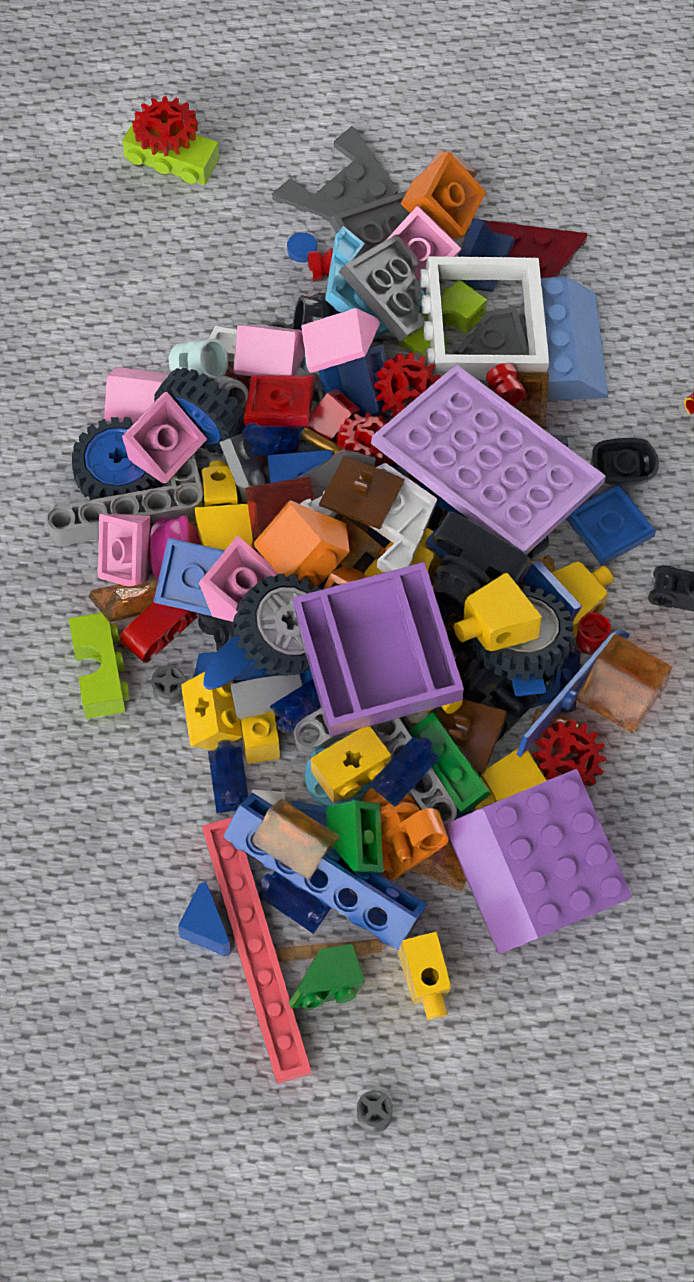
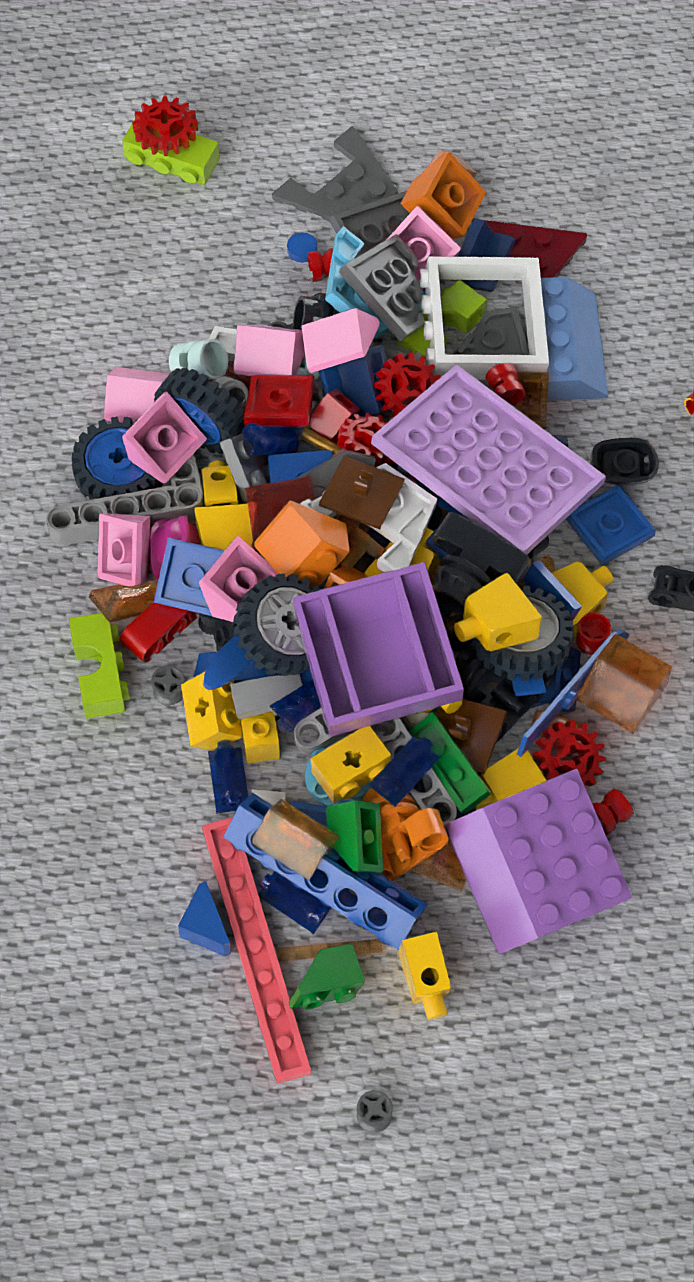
(612, 810): none -> red wheel

